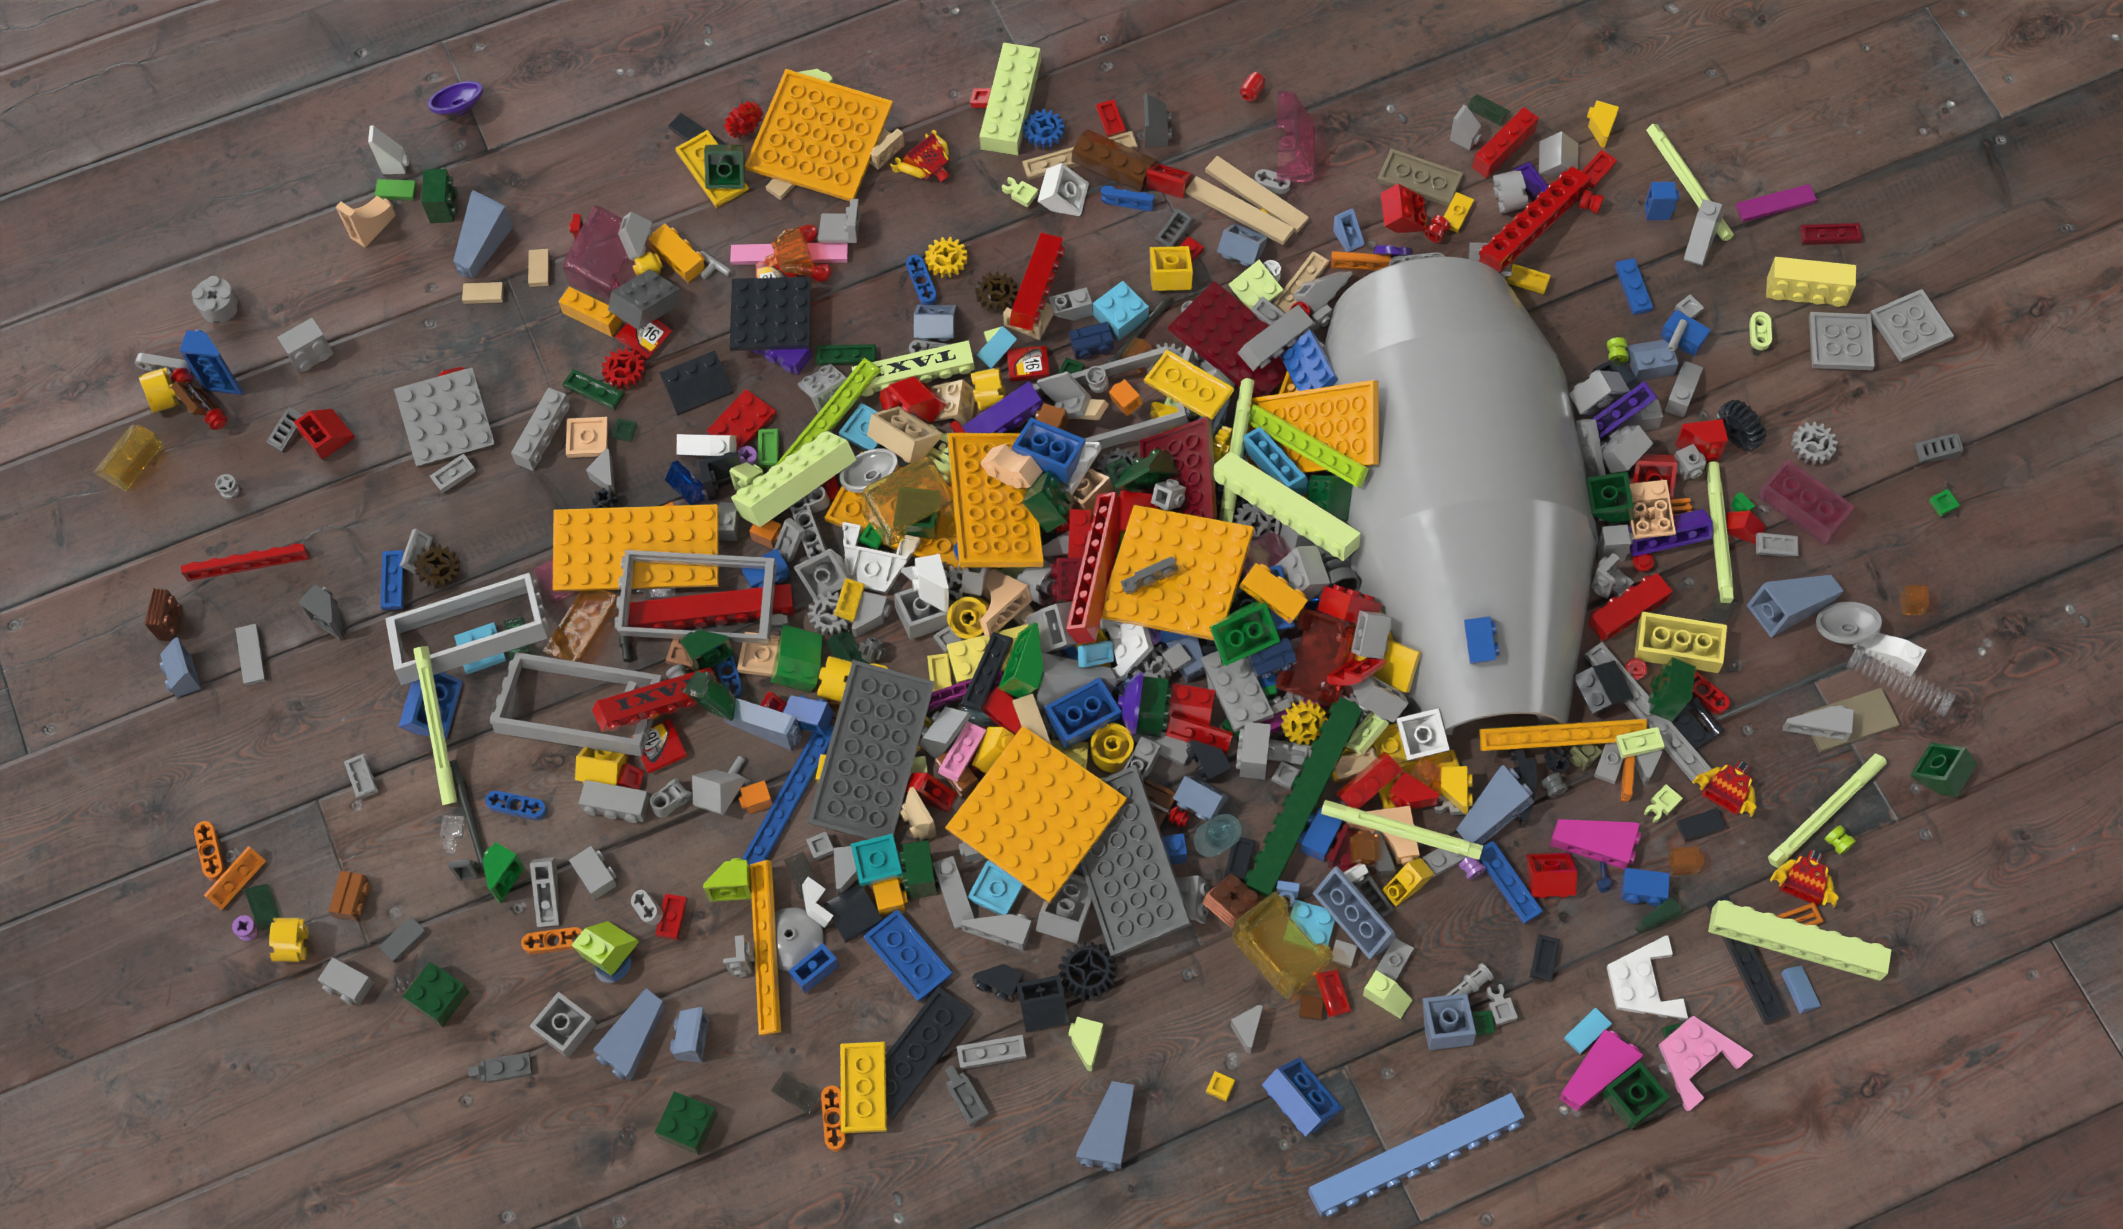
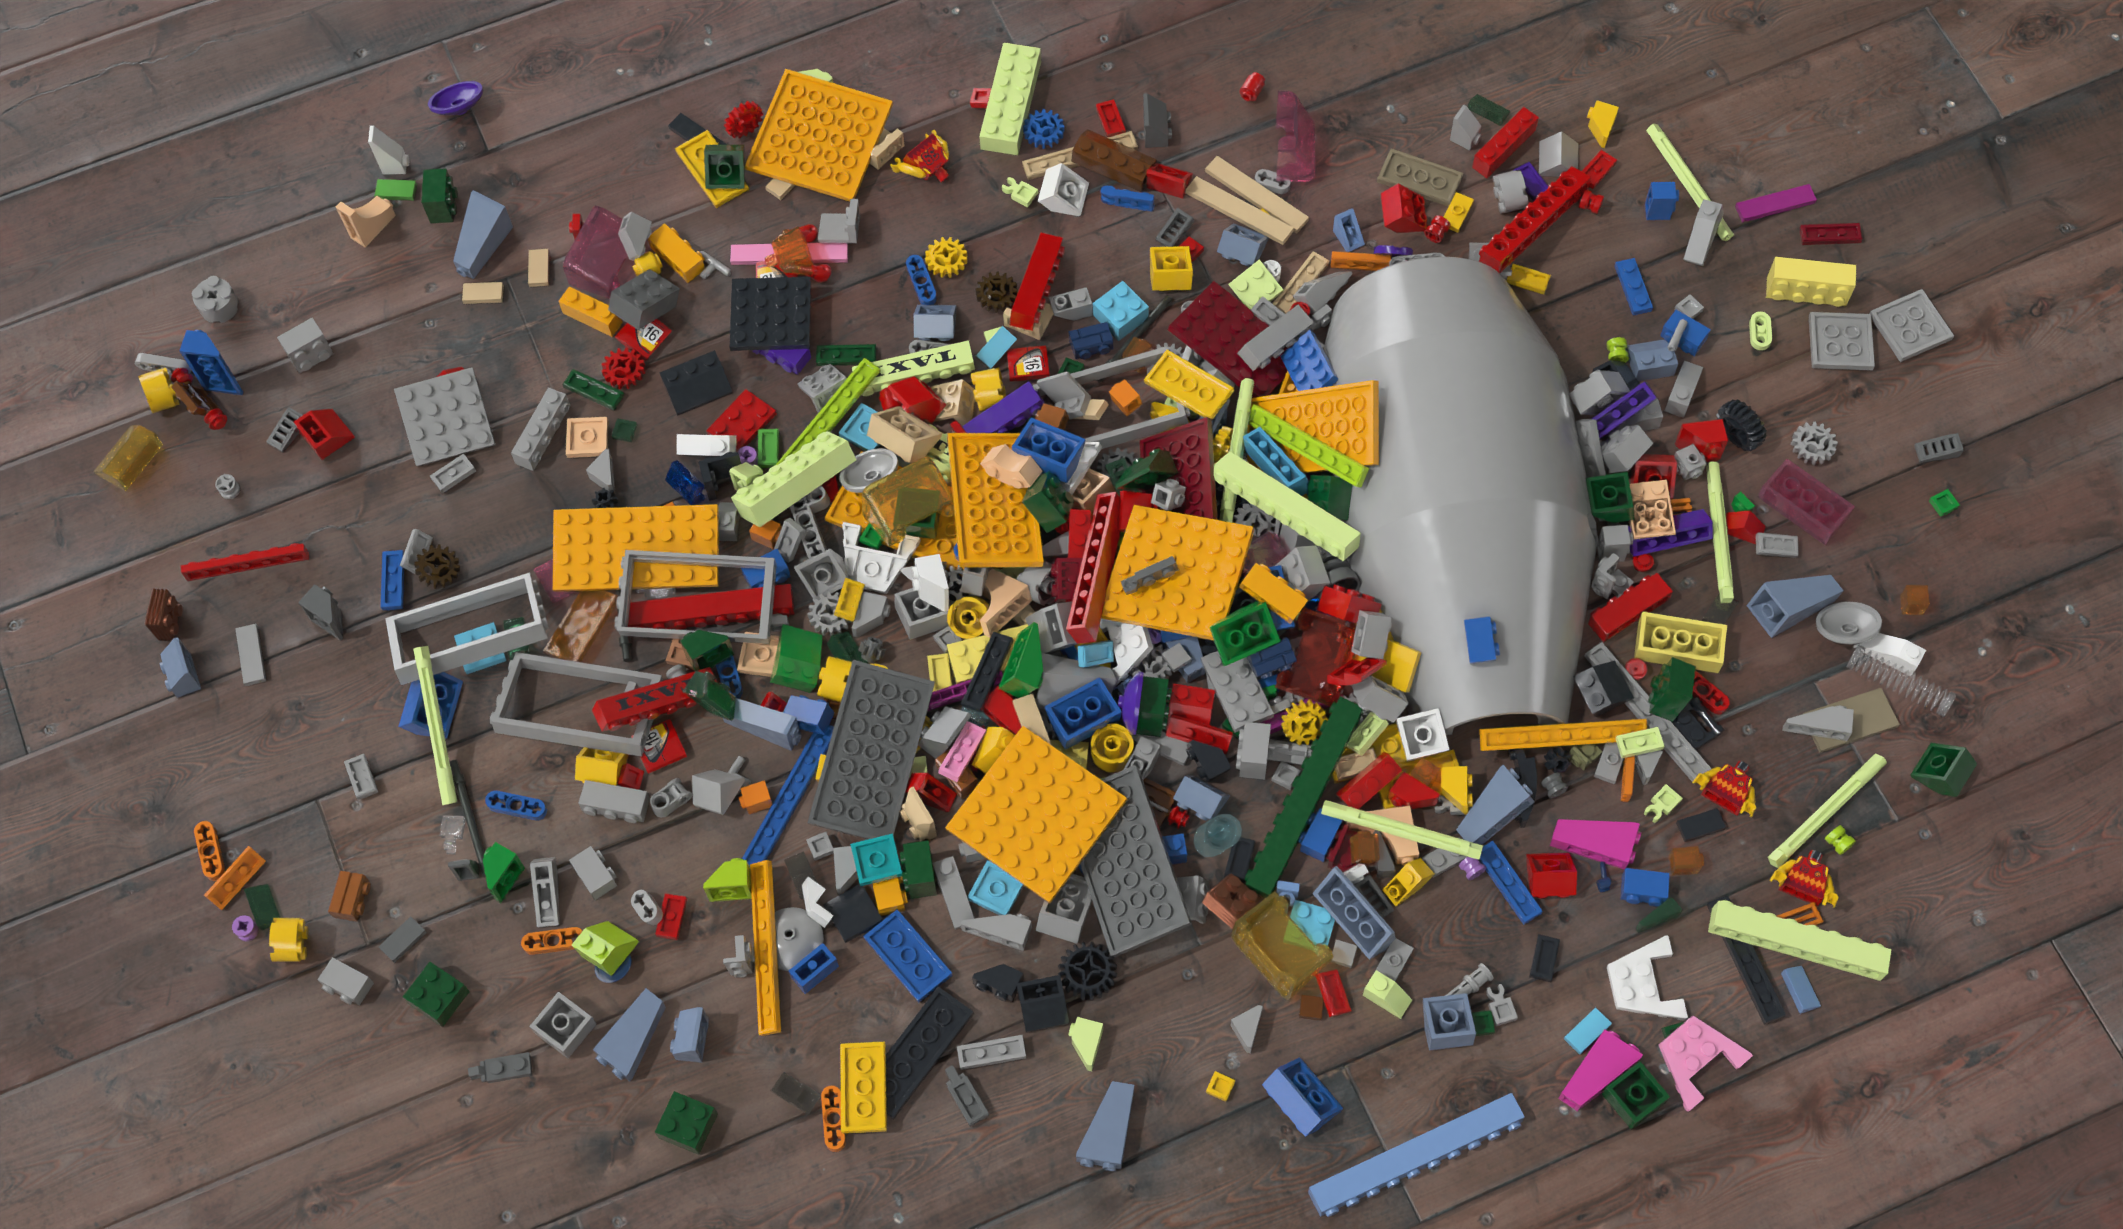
(1097, 379): light grey wheel -> none

